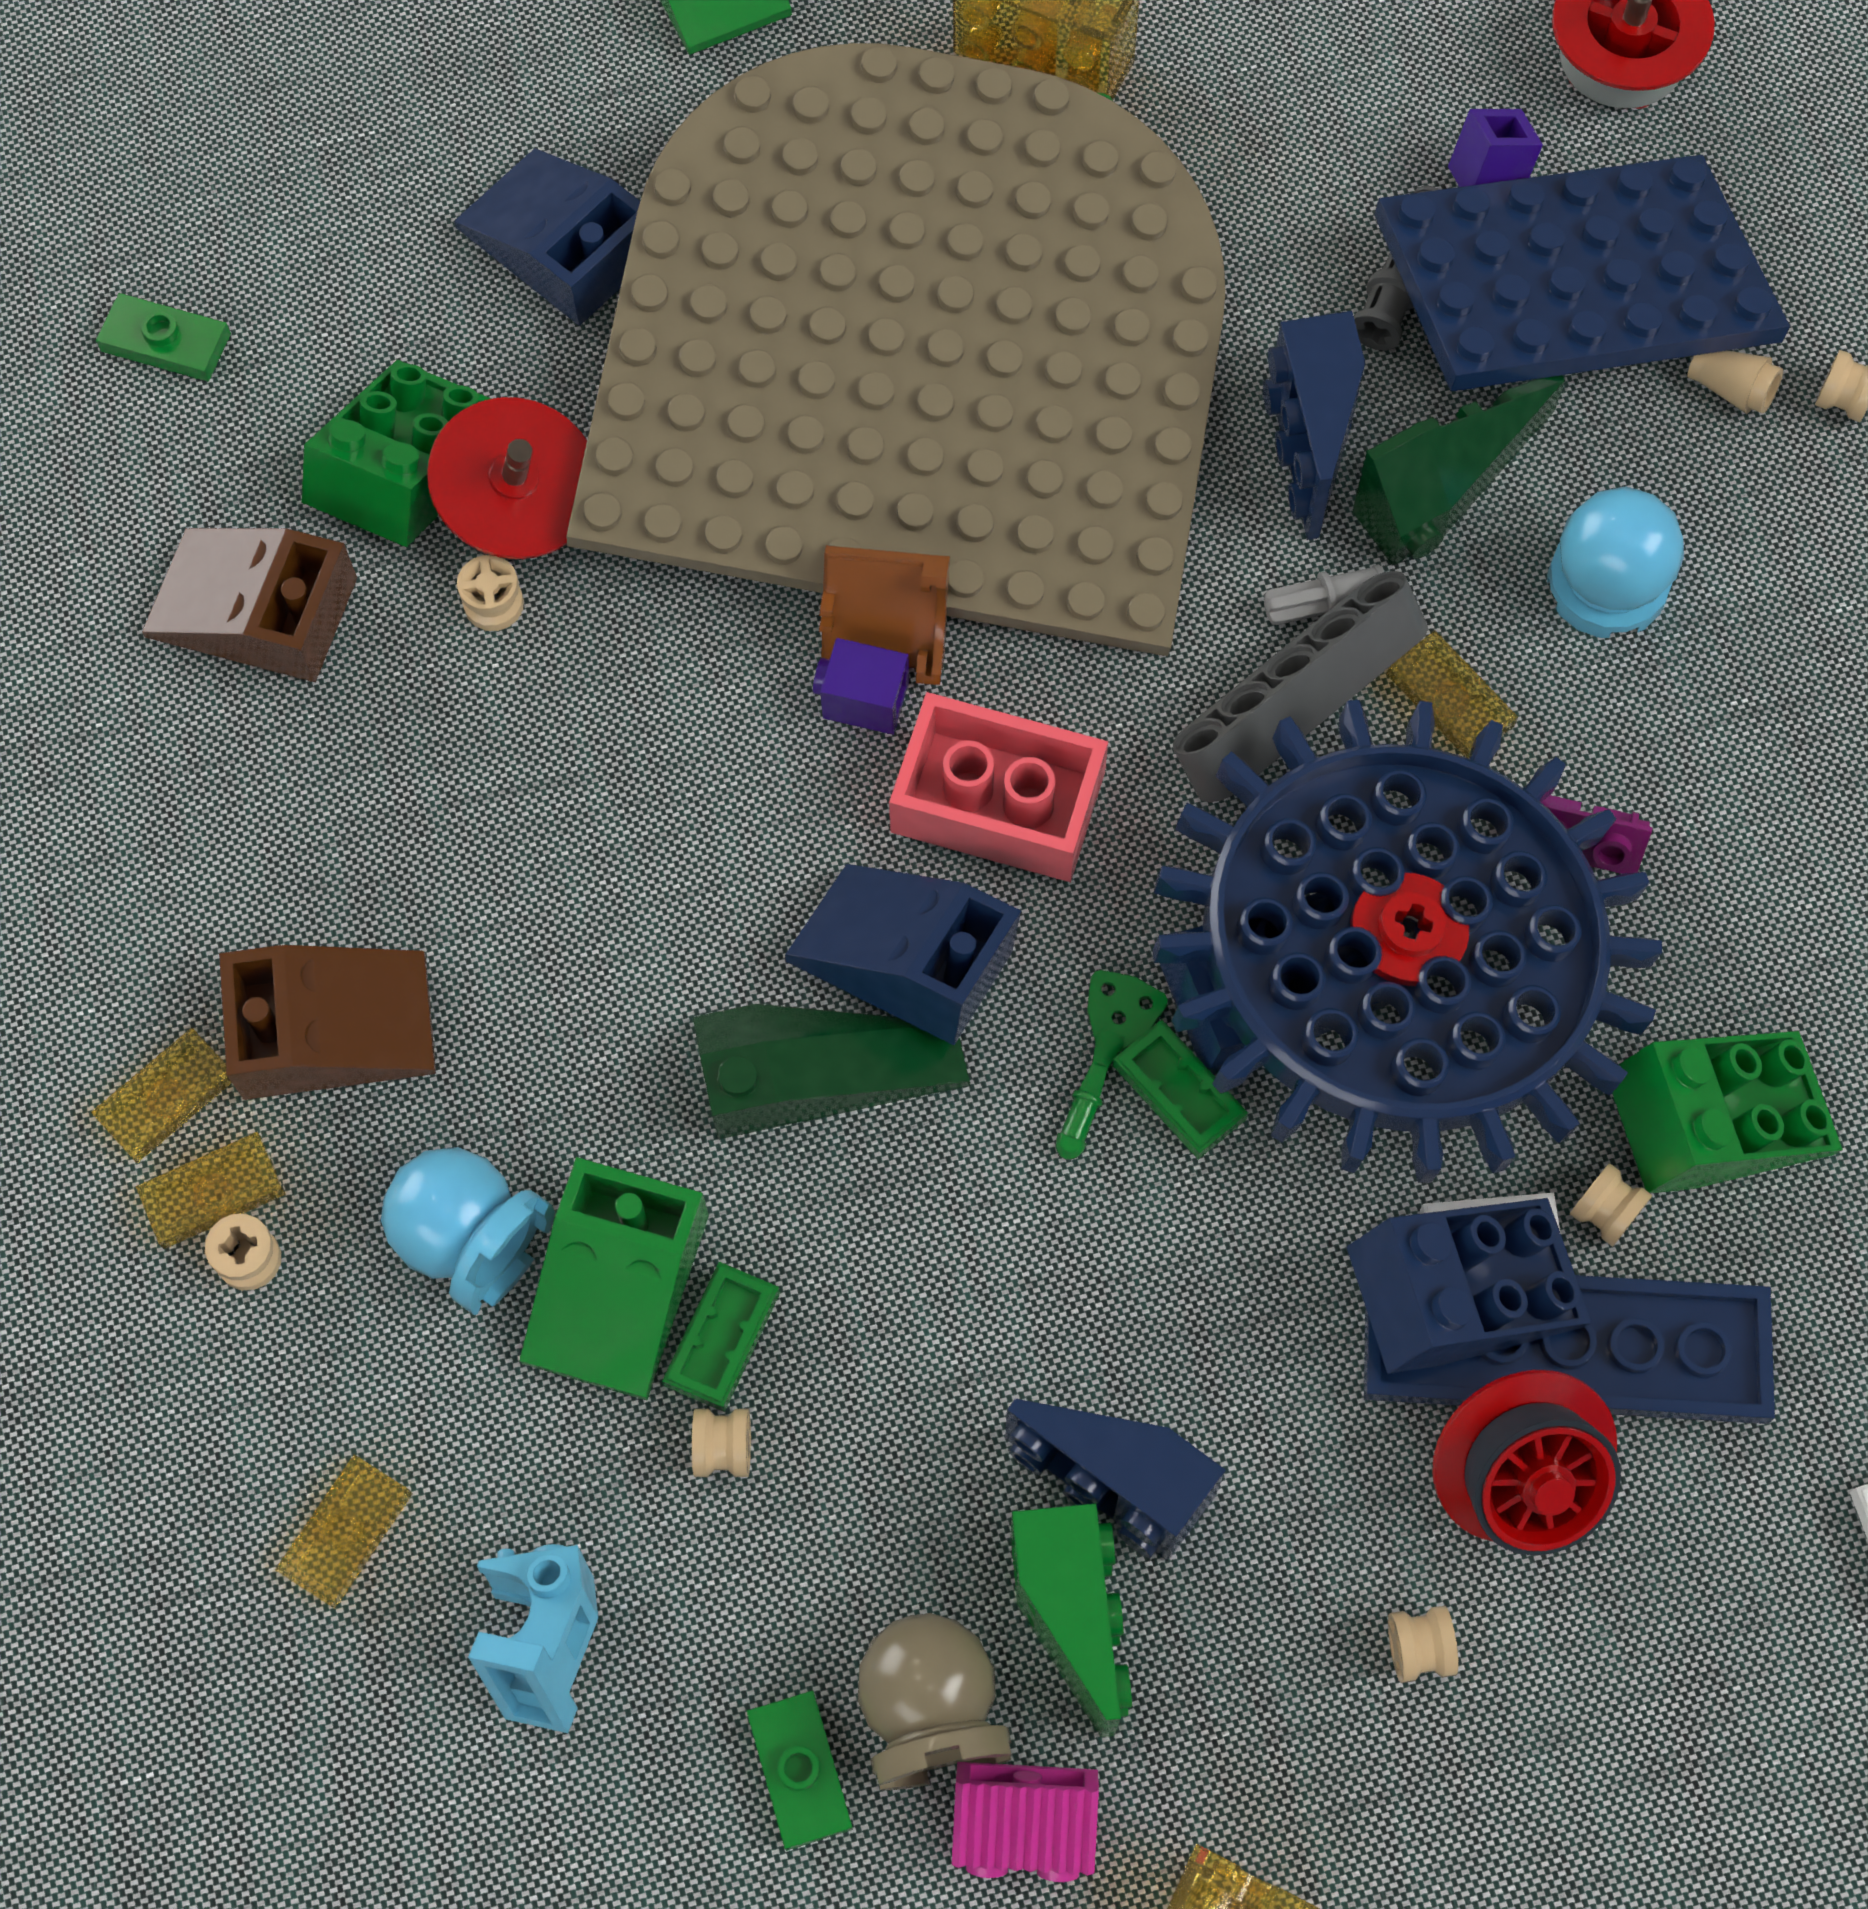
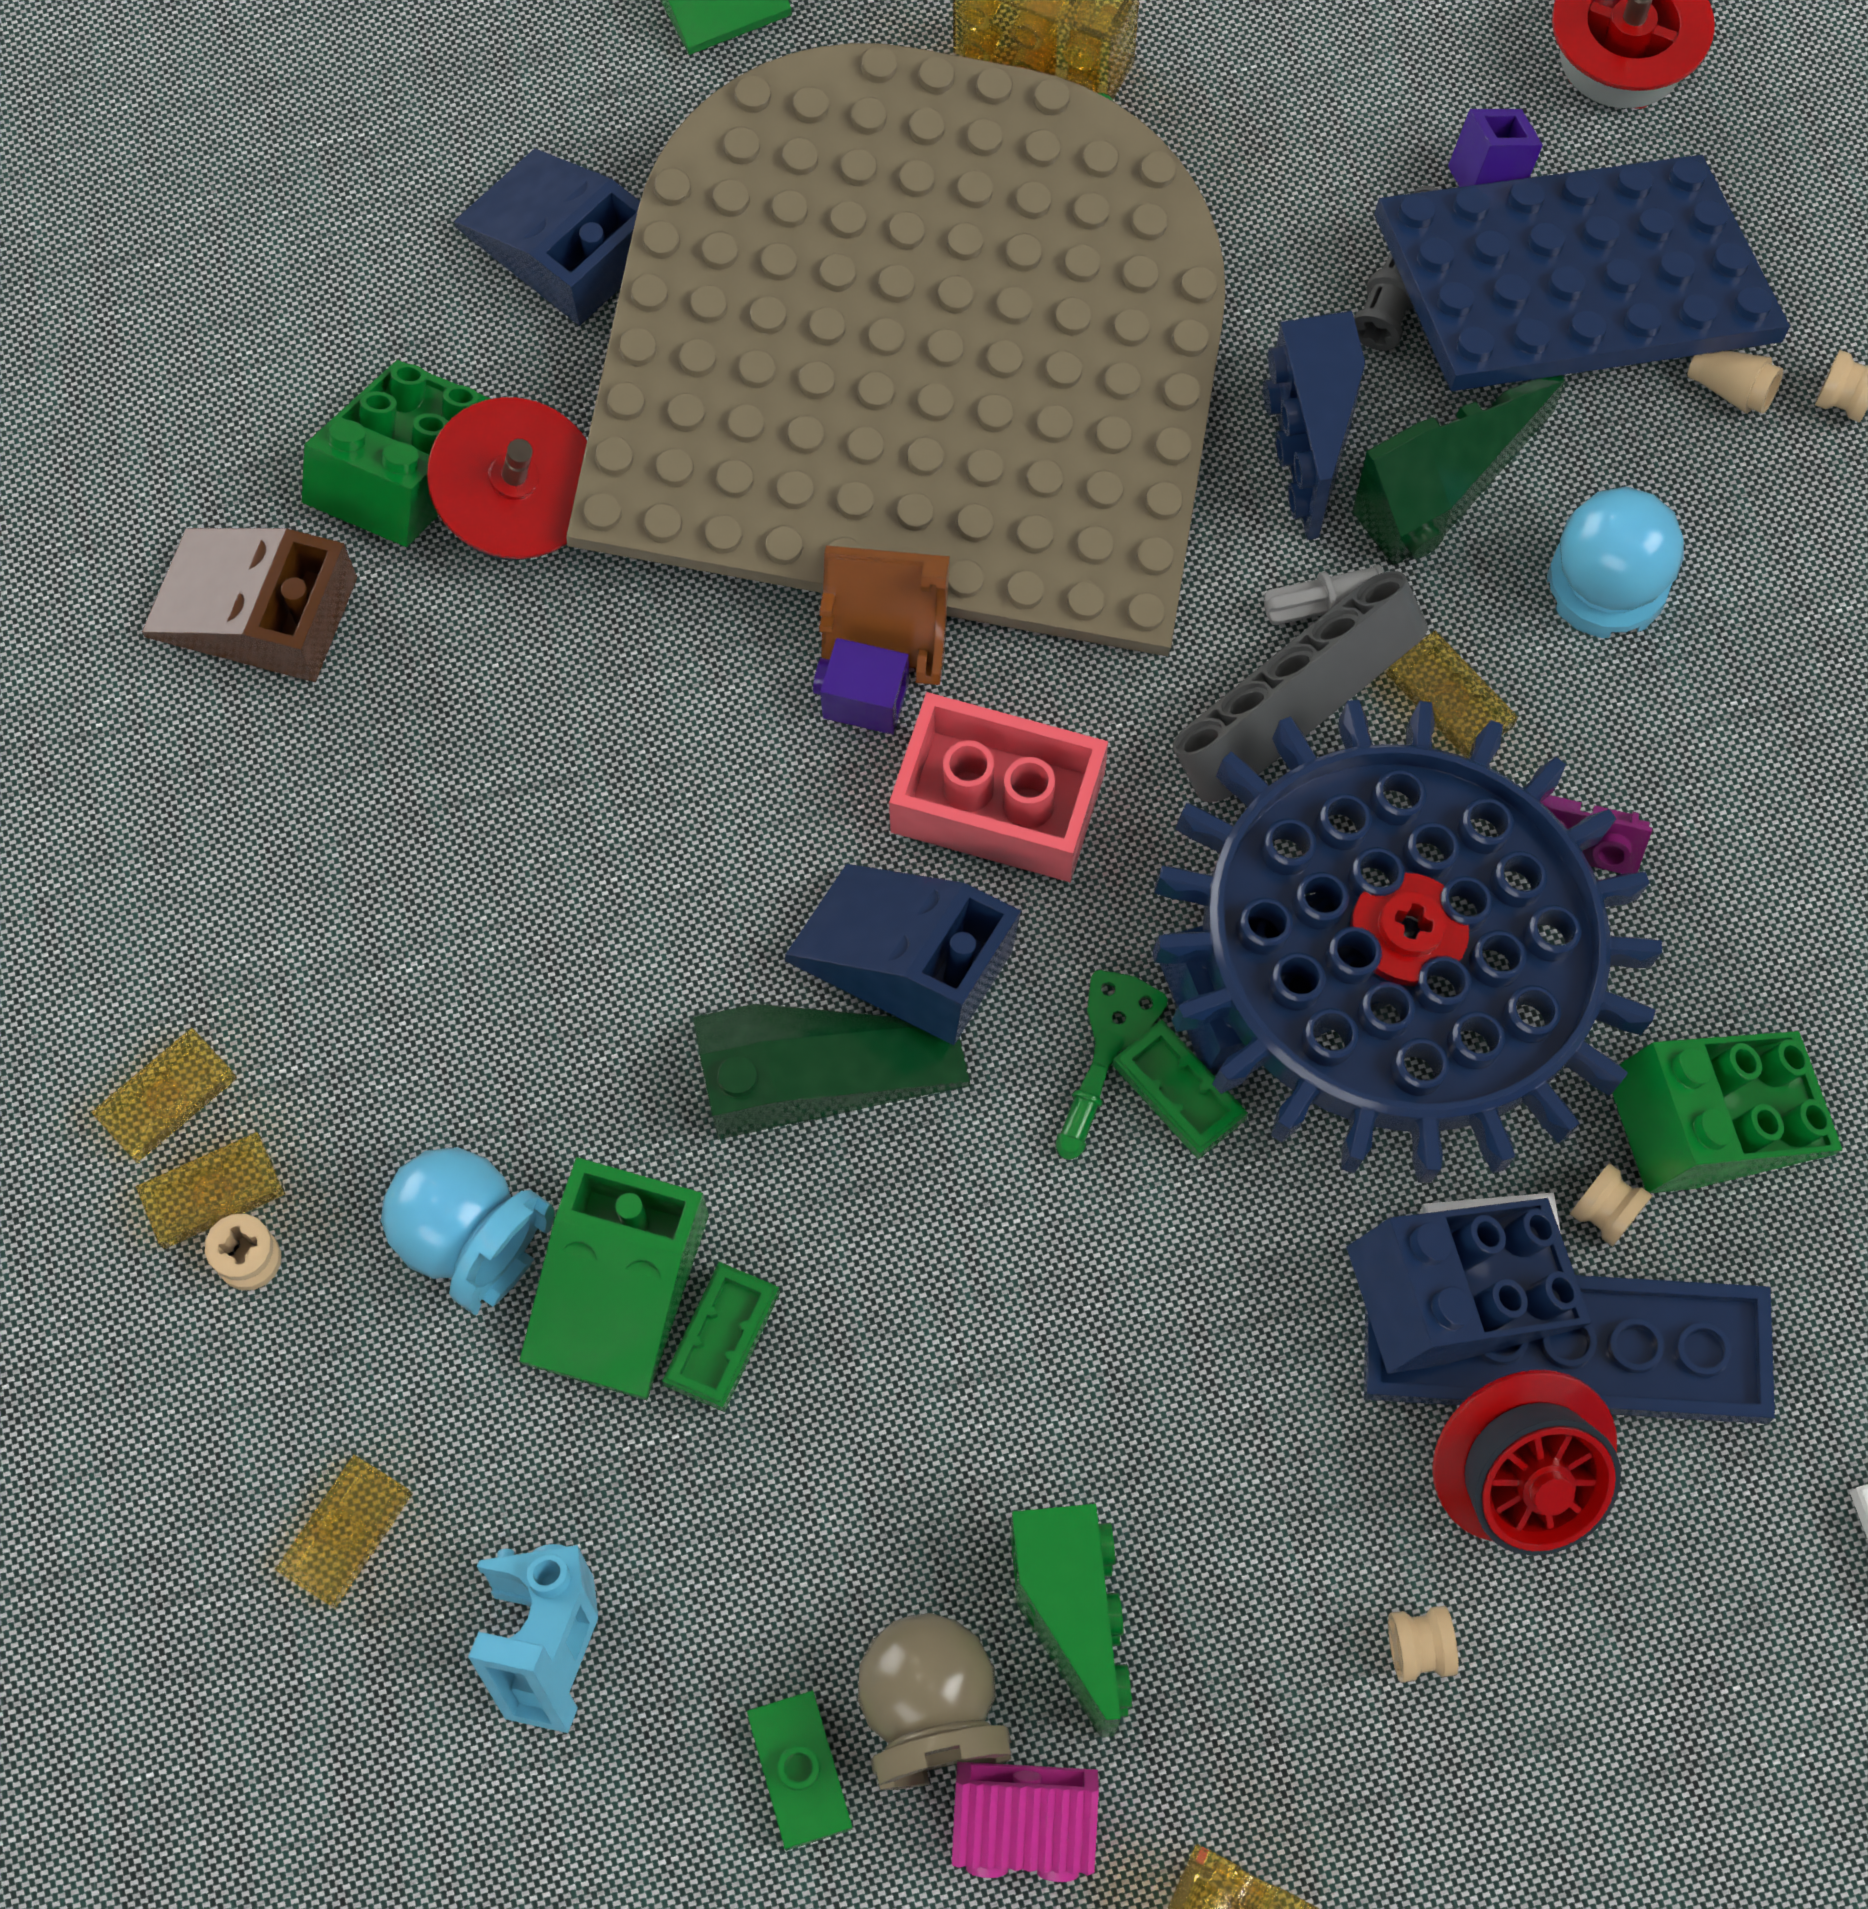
(163, 337): green plate -> none
(324, 1017): reddish brown slope -> none
(482, 580): tan wheel -> none
(721, 1442): tan wheel -> none
(1128, 1468): dark blue slope -> none

